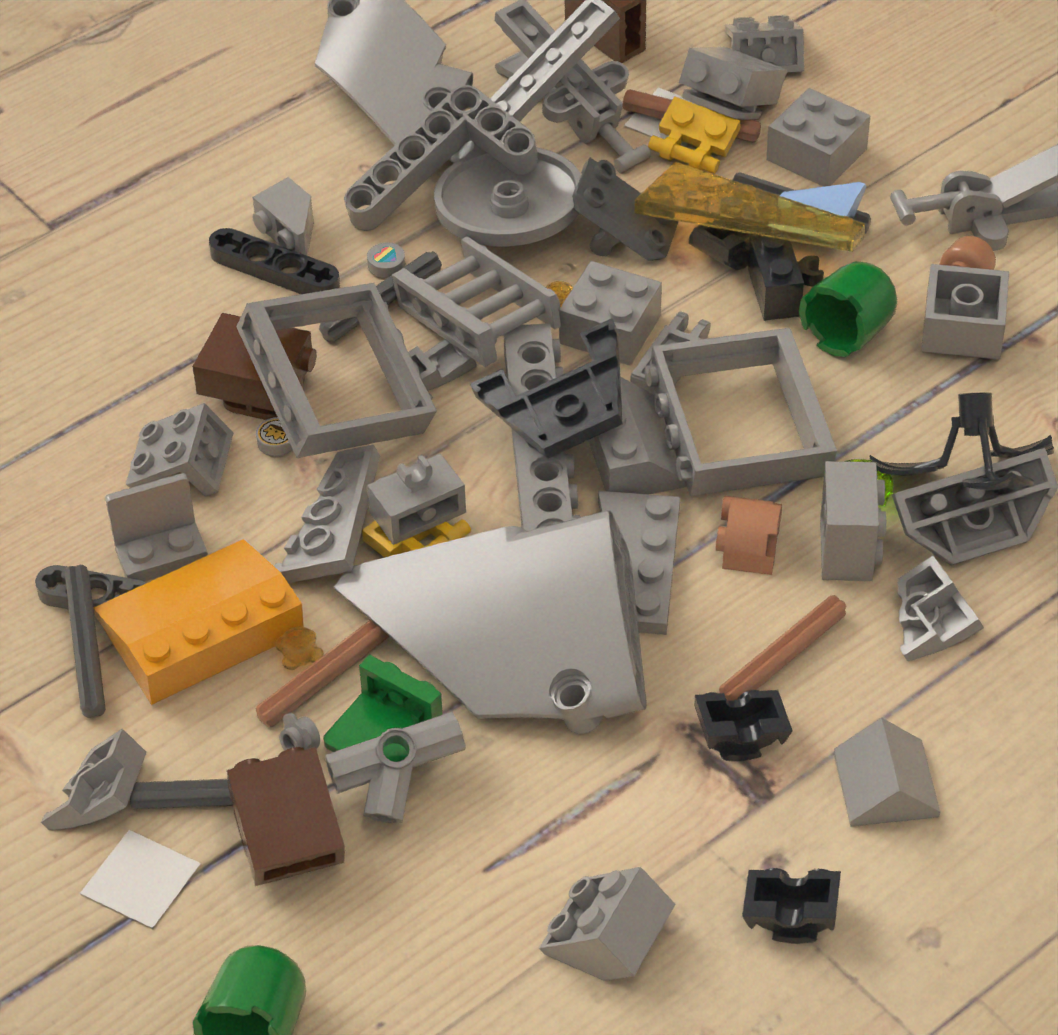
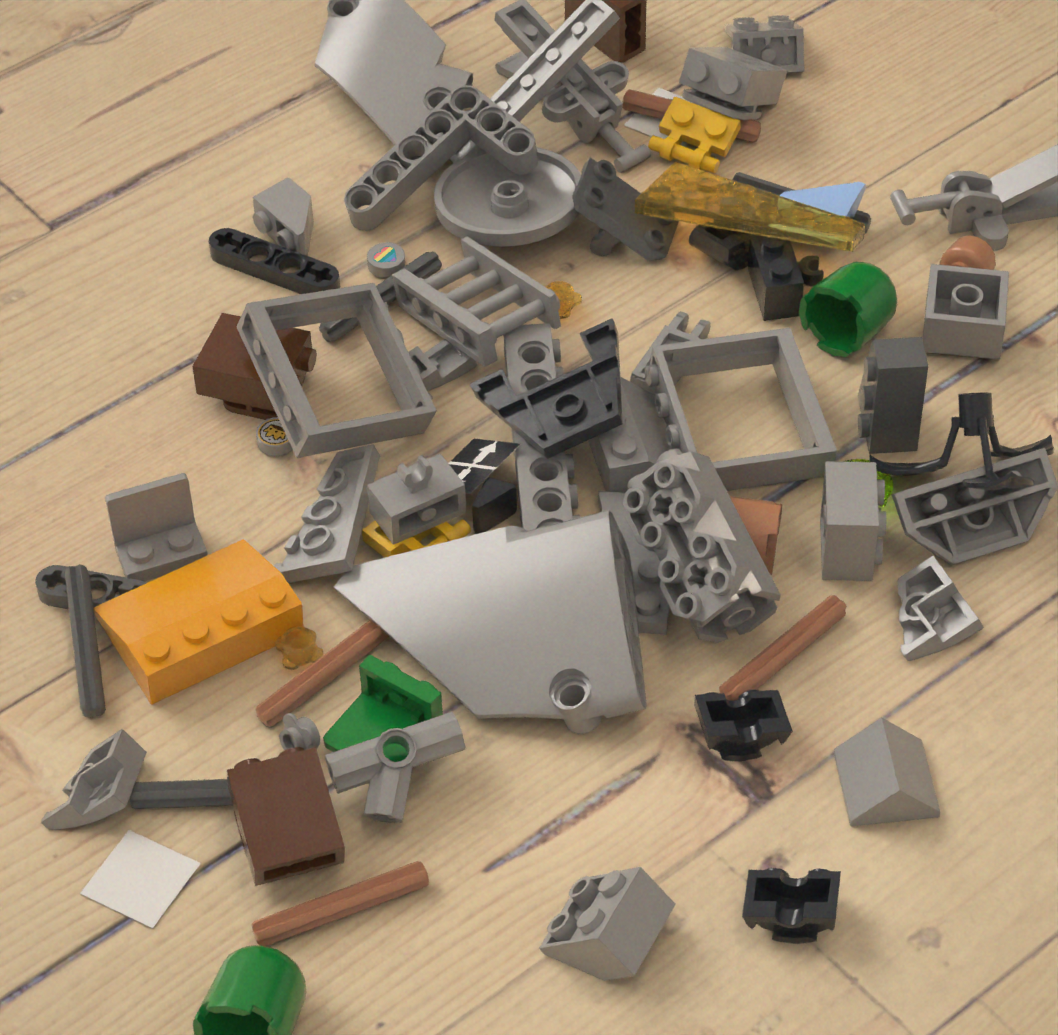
(187, 443): light grey bracket -> none
(340, 903): none -> nougat axle
(479, 460): none -> black sticker
(493, 504): none -> black slope
(613, 294): light grey brick -> none
(703, 547): none -> light grey brick
(818, 137): light grey brick -> none
(893, 395): none -> dark grey wedge

